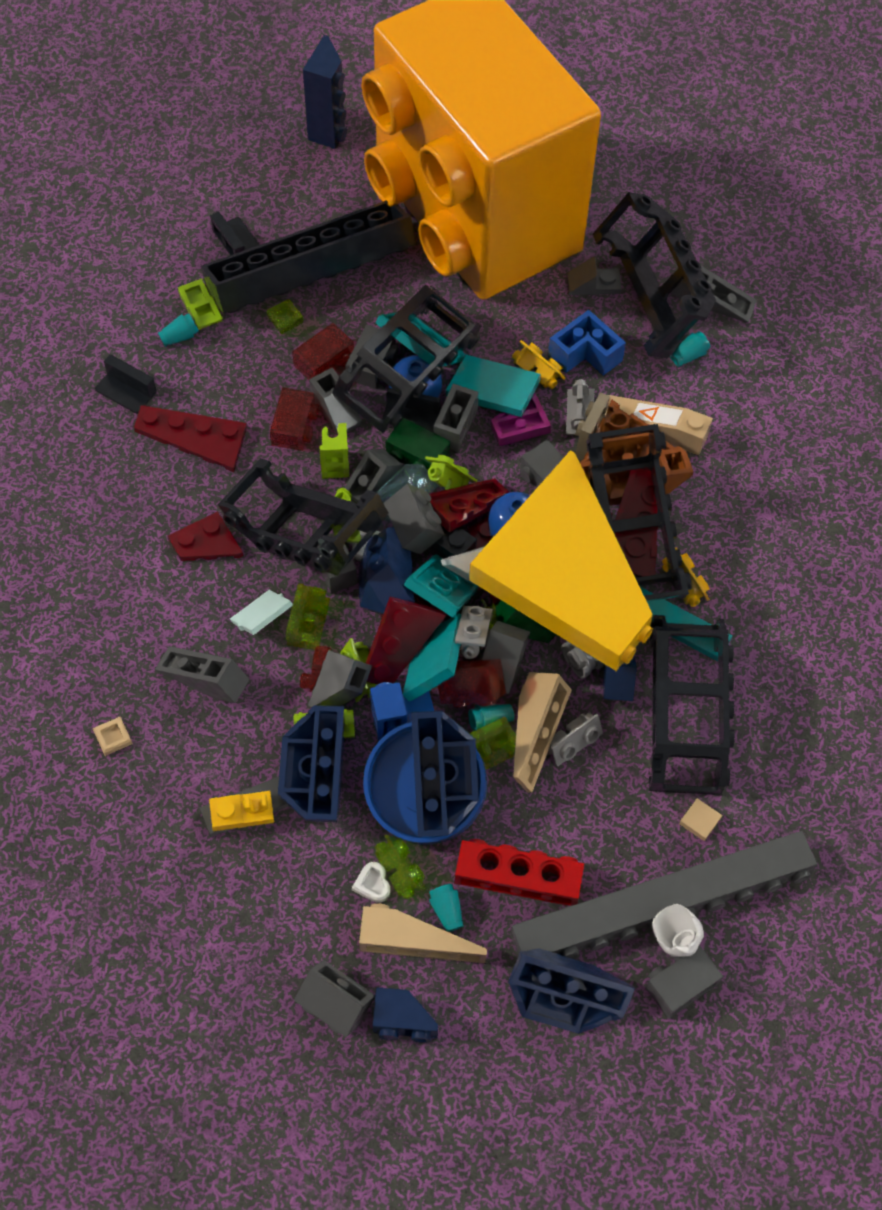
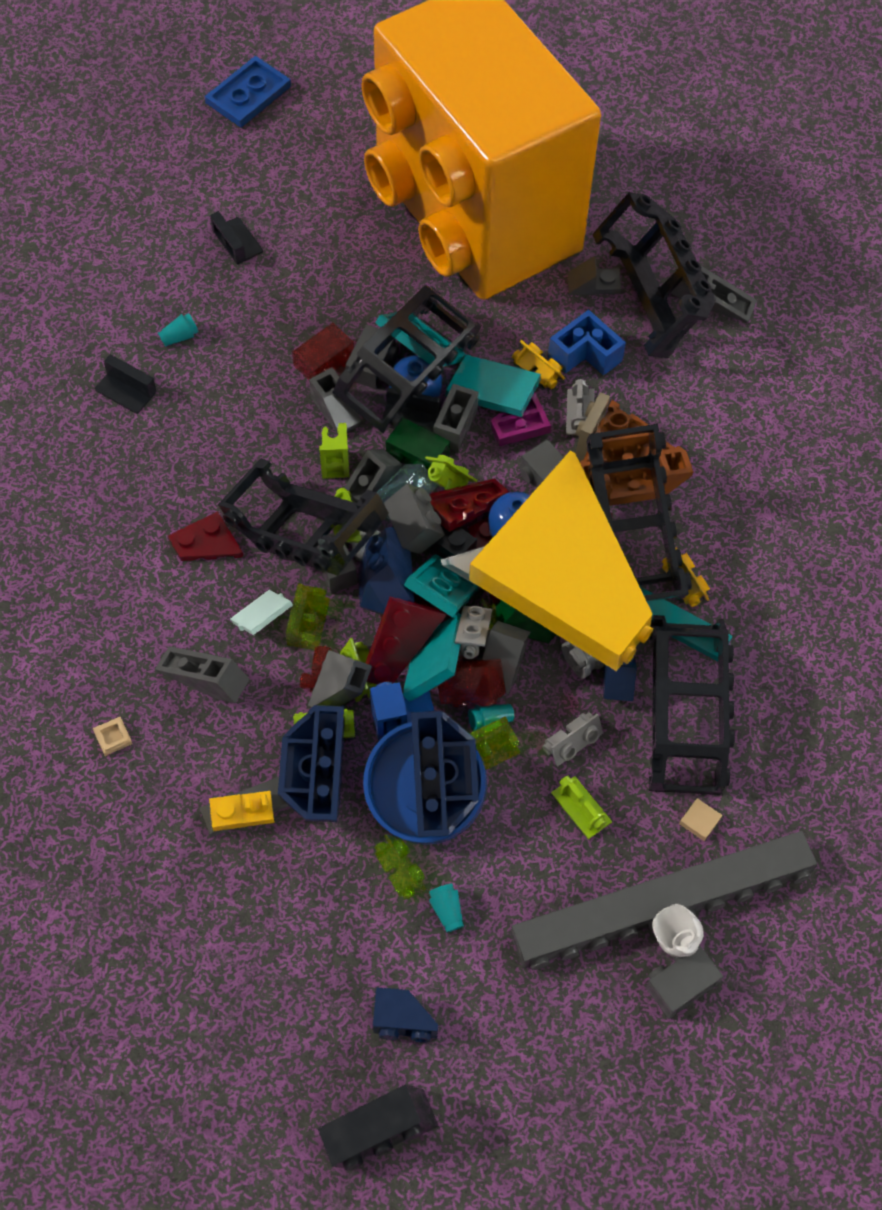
(199, 304): lime slope -> none
(204, 436): dark red wing -> none
(248, 91): none -> blue plate
(285, 316): clear neon green plate -> none
(293, 419): clear red brick -> none
(308, 256): black brick -> none
(325, 95): dark blue slope -> none
(334, 998): dark grey brick -> none
(372, 883): white tile -> none
(377, 1127): none -> black wedge
(401, 934): tan slope -> none
(502, 879): red brick -> none
(539, 713): tan slope -> none
(567, 991): dark blue wedge -> none
(581, 806): none -> lime hinge
(641, 544): dark red wing -> none
(680, 425): tan slope -> none
(691, 348): teal cone -> none

